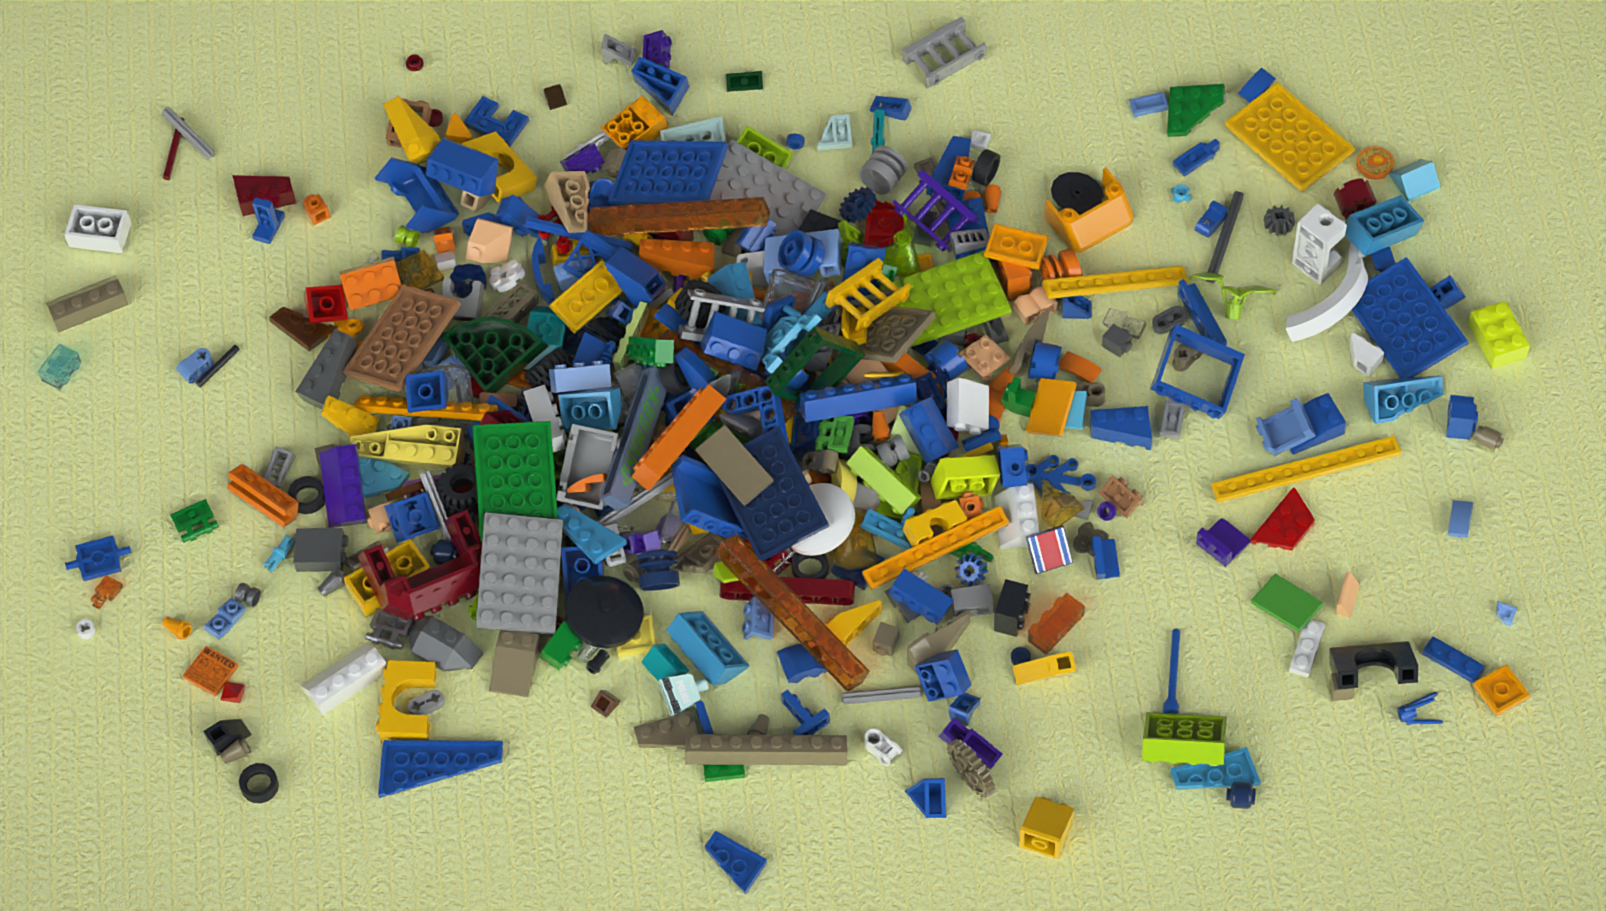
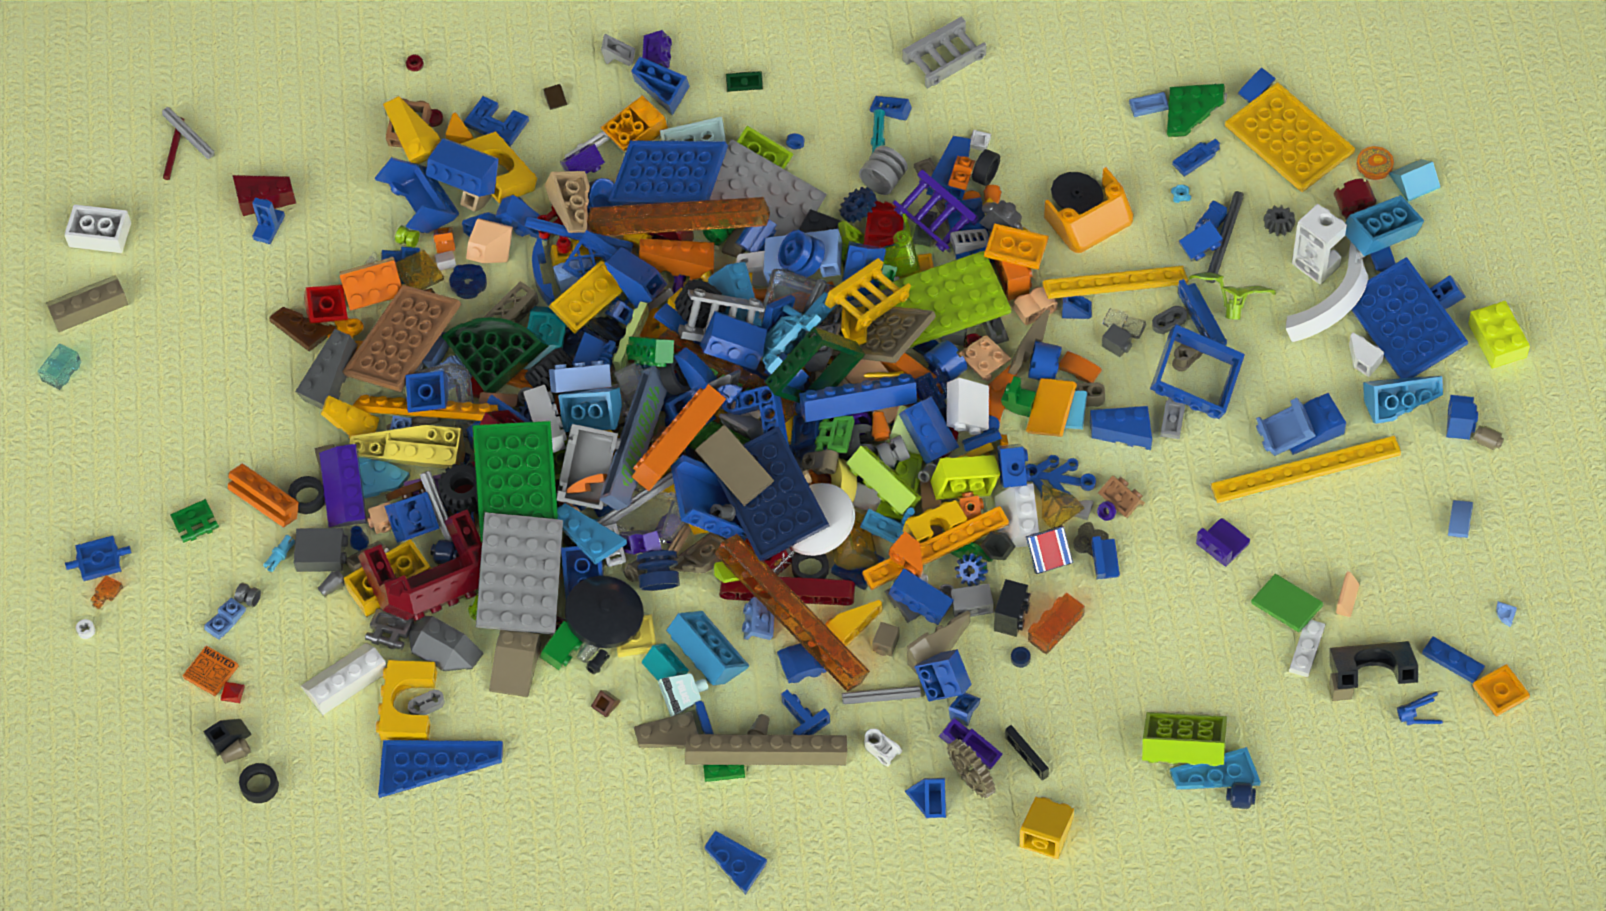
(177, 627): light orange cone -> none
(194, 366): medium blue piece -> none
(218, 365): black bar -> none
(289, 455): light grey slope -> none
(316, 208): orange brick -> none
(358, 538): none -> clear blue cone
(470, 305): light grey piece -> none
(505, 277): white plate -> none
(613, 161): dark tan brick -> none
(724, 512): none -> dark grey bush
(730, 392): none -> tile
(836, 134): light aqua wing -> none
(907, 553): none -> orange slope
(997, 545): none -> pearl dark grey panel
(1002, 214): none -> flat silver torso
(1026, 752): none -> black tile
(1044, 668): yellow slope -> none
(1064, 267): orange wheel -> none
(1171, 704): blue piece -> none
(1200, 241): none -> blue brick
(1286, 523): red wing -> none

